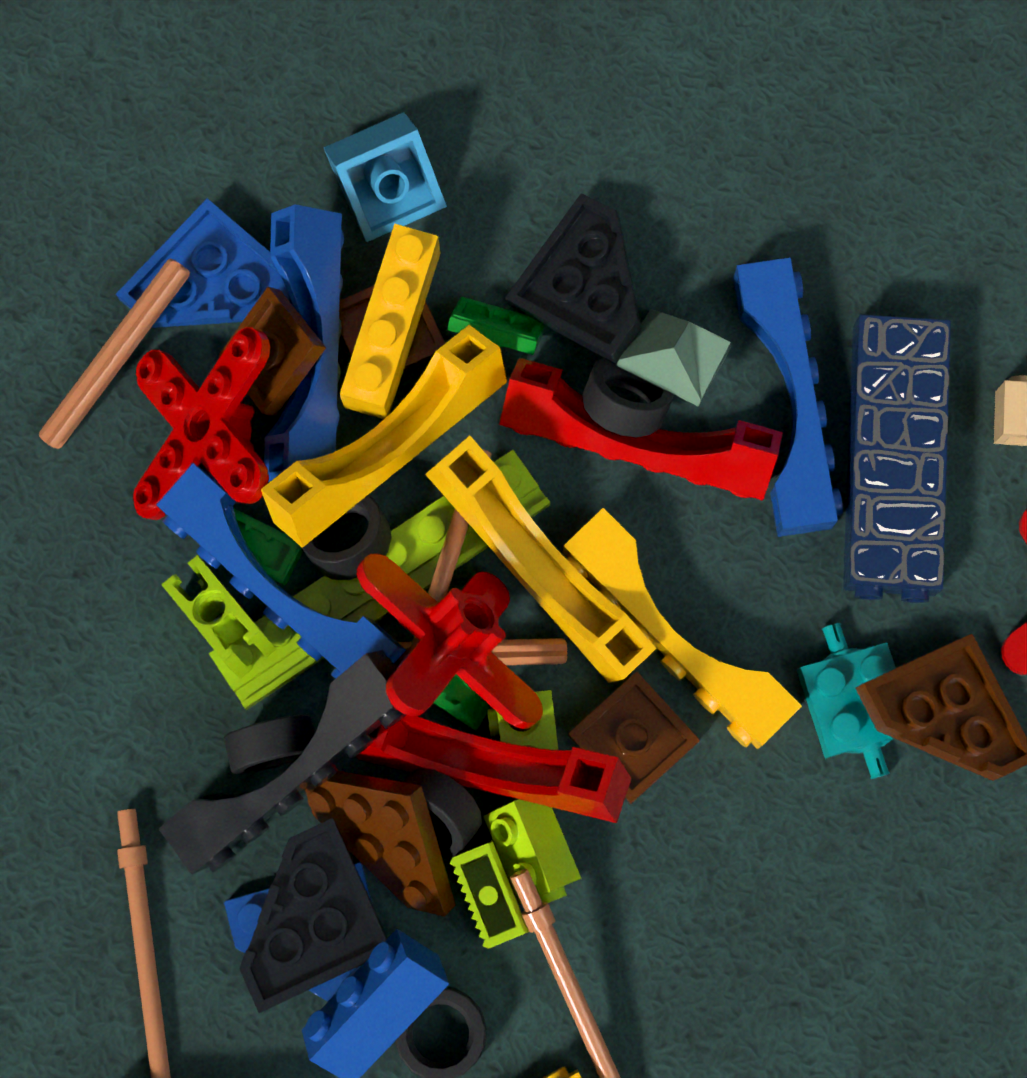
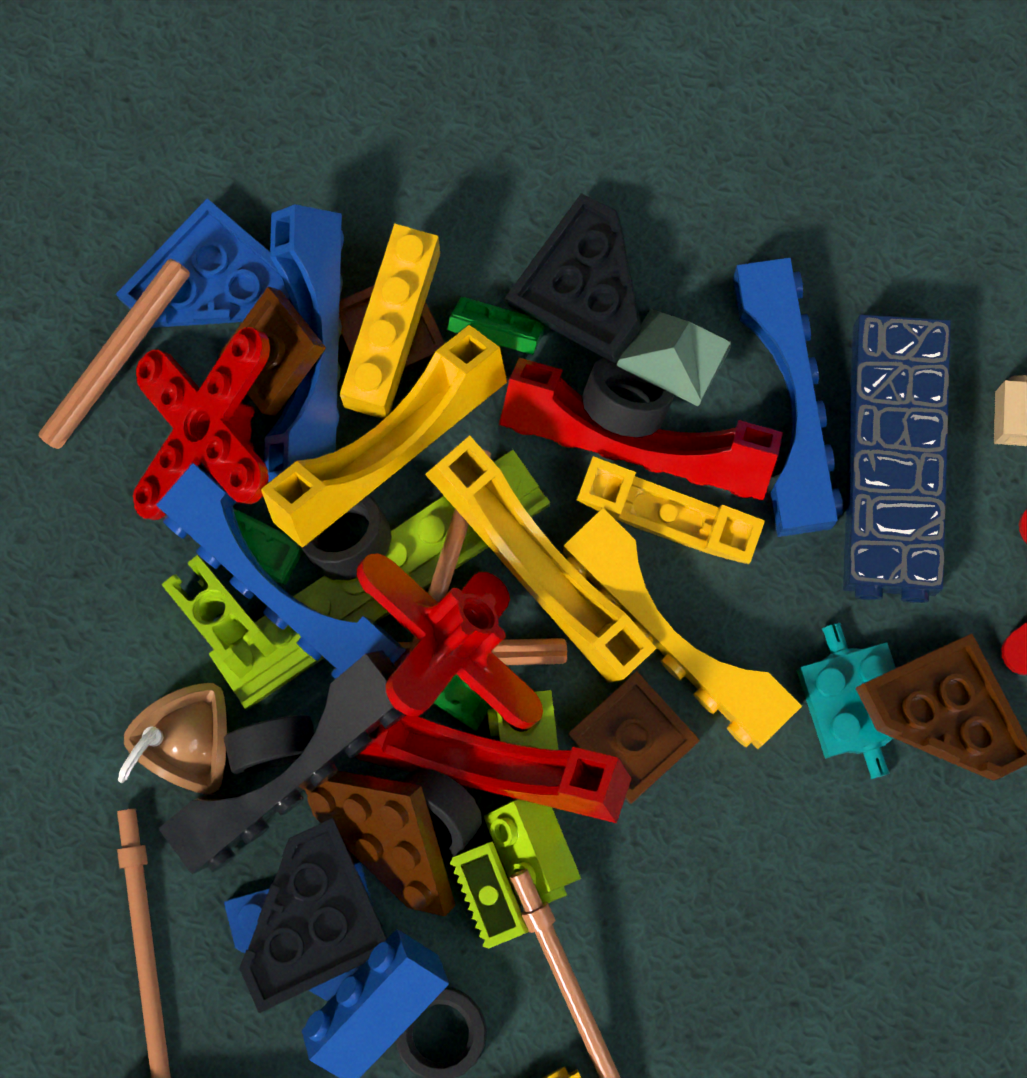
(181, 738): none -> medium nougat hat
(385, 176): dark azure slope -> none
(669, 513): none -> yellow slope

